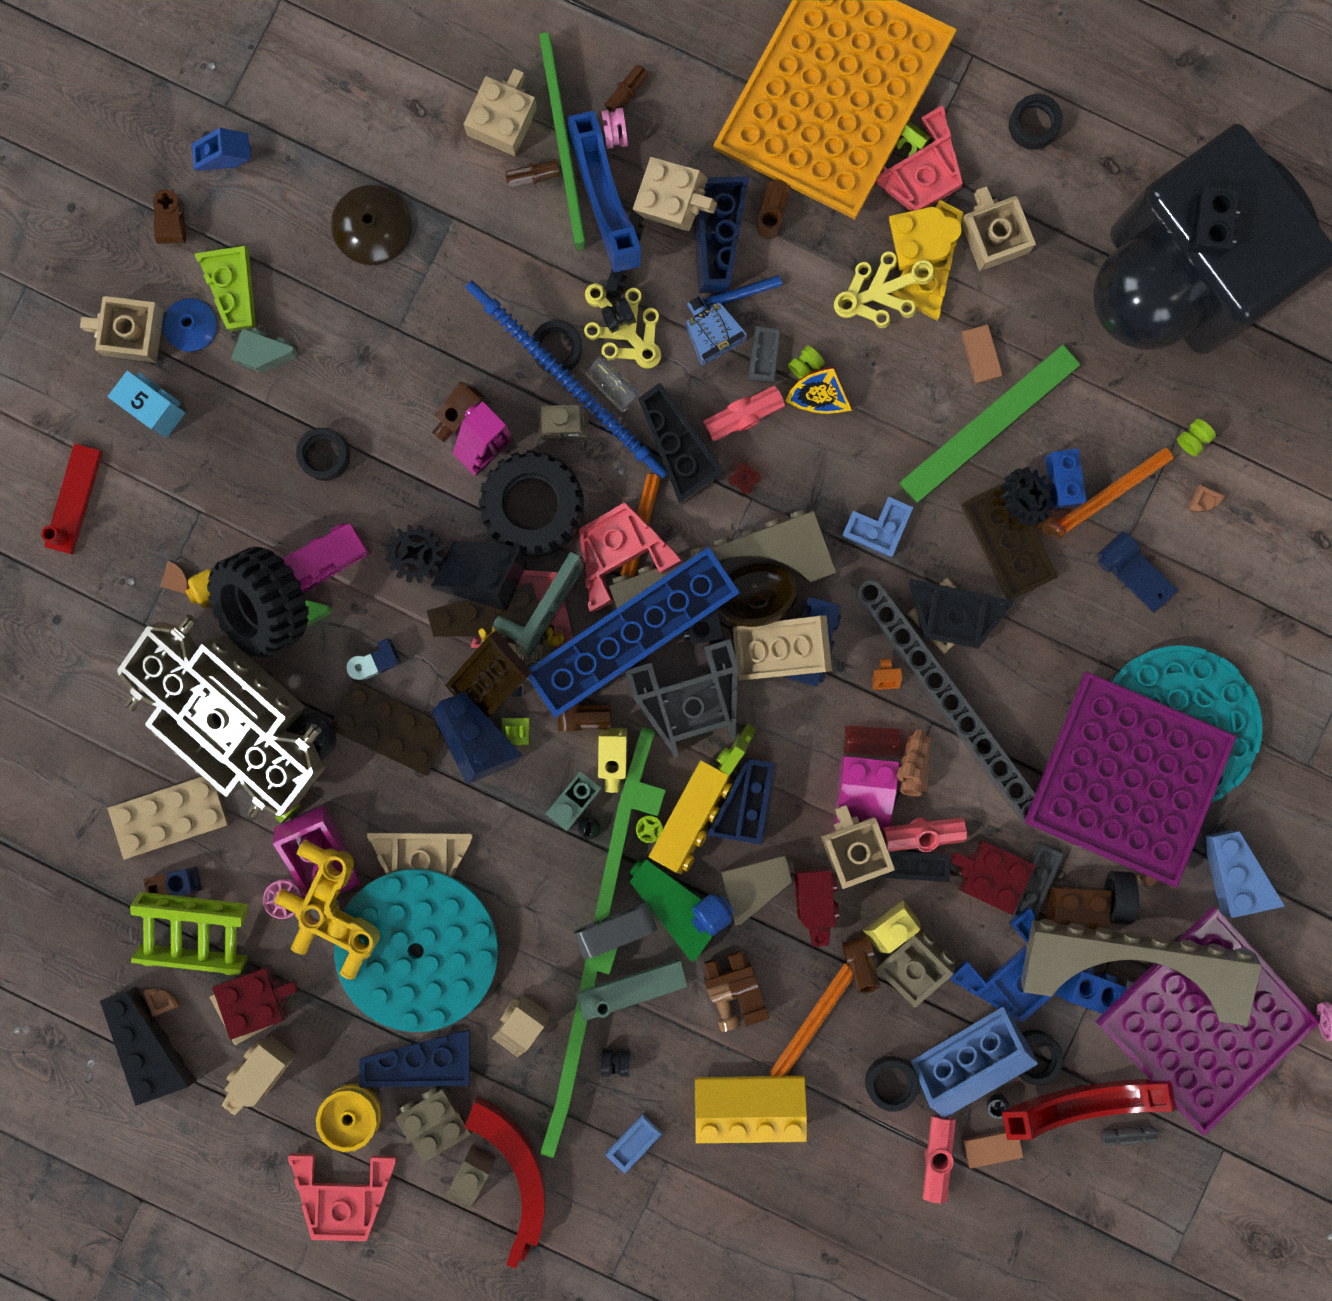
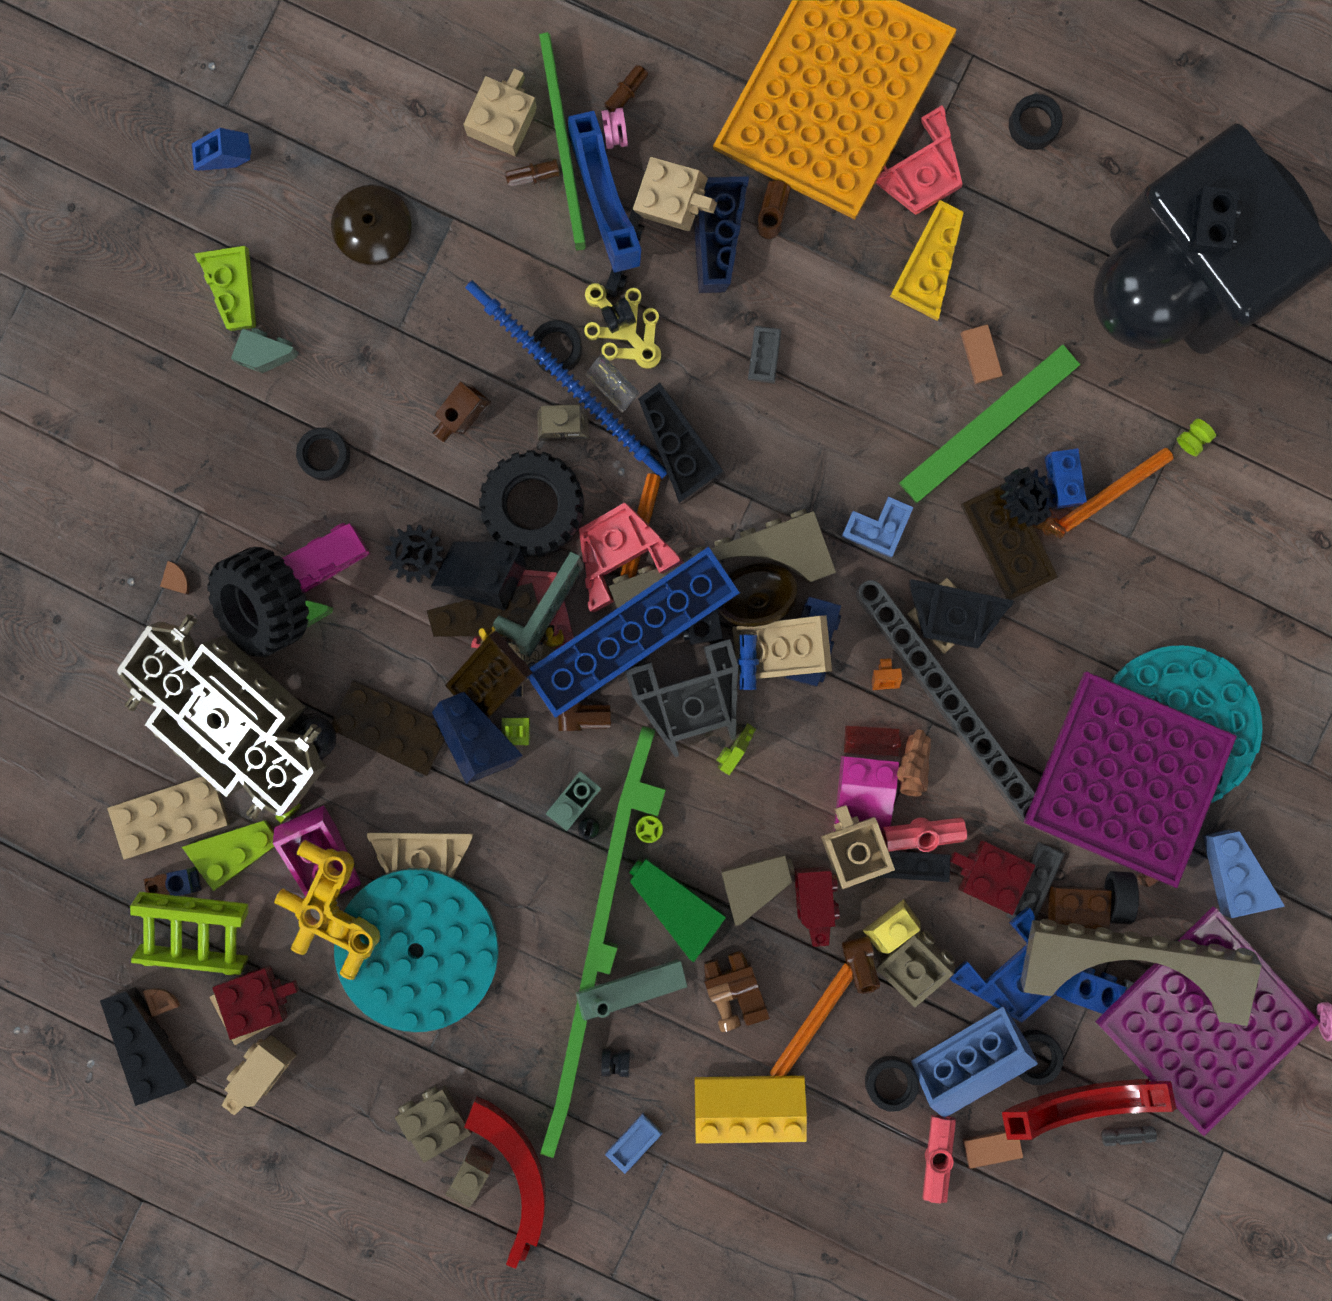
(72, 499): red piece -> none
(126, 329): tan hinge -> none
(153, 408): medium azure brick -> none
(168, 223): reddish brown piece -> none
(198, 589): yellow head -> none
(201, 330): blue dish -> none
(230, 853): none -> lime wing
(270, 895): bright pink wheel -> none
(337, 1129): yellow wheel -> none
(340, 1209): coral wing -> none
(374, 663): leg -> none
(425, 1063): dark blue wing -> none
(480, 438): dark pink wedge -> none
(521, 1025): tan wedge -> none
(612, 748): light yellow torso -> none
(615, 930): dark grey beam -> none
(691, 818): yellow brick -> none
(712, 330): medium blue torso -> none
(712, 914): blue head -> none
(743, 413): coral piece -> none
(744, 291): blue bar -> none
(744, 486): clear red plate -> none
(748, 661): none -> blue pin
(748, 804): dark blue wedge -> none
(806, 363): lime wheel -> none
(819, 393): shield -> none
(880, 291): light yellow plant -> none
(915, 137): lime tile -> none
(923, 236): yellow plate -> none
(996, 230): tan hinge -> none
(1002, 1106): black hinge -> none
(1135, 572): dark blue door -> none
(1204, 499): nougat tile -> none

